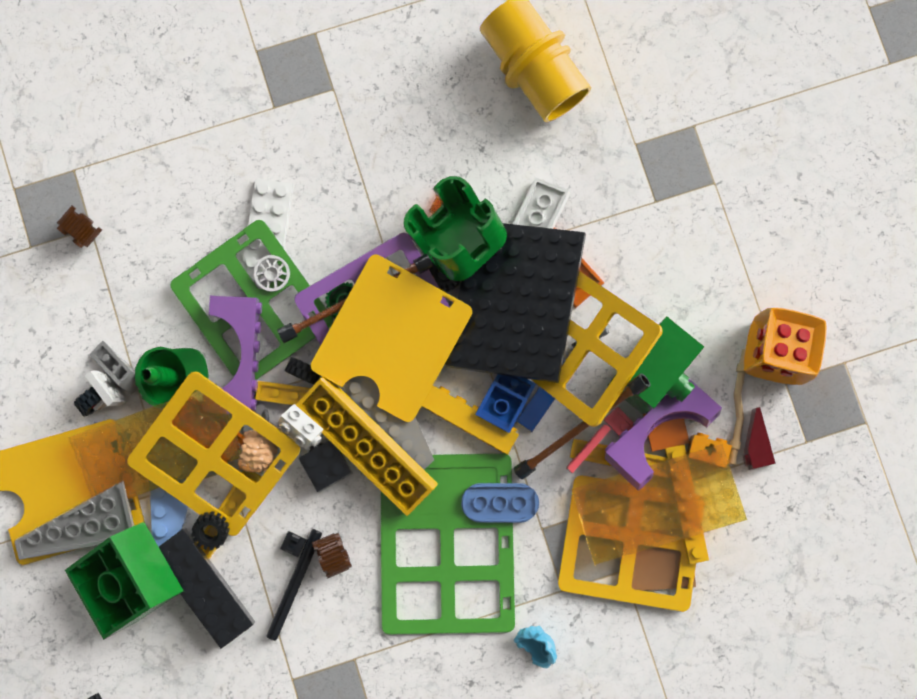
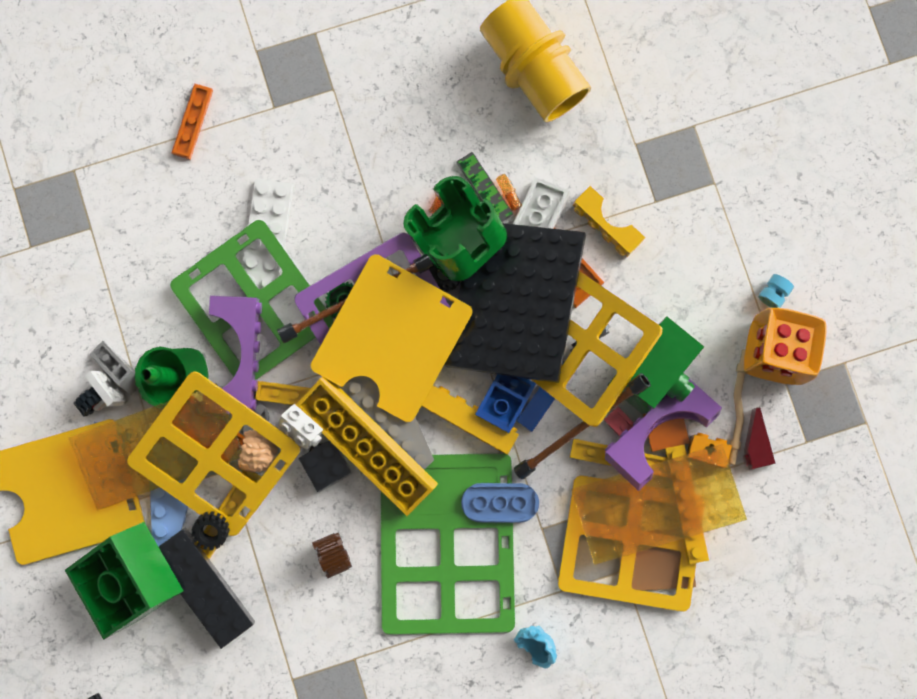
(79, 227): reddish brown brick -> none
(80, 526): light grey wing -> none
(192, 121): none -> orange tile
(271, 273): white wheel -> none
(293, 544): black tile -> none
(293, 586): black axle -> none
(301, 370): black tyre -> none
(483, 185): none -> tile
(508, 192): none -> clear orange axle
(588, 448): coral tile -> none
(624, 238): none -> yellow arch
(777, 289): none -> medium azure wheel

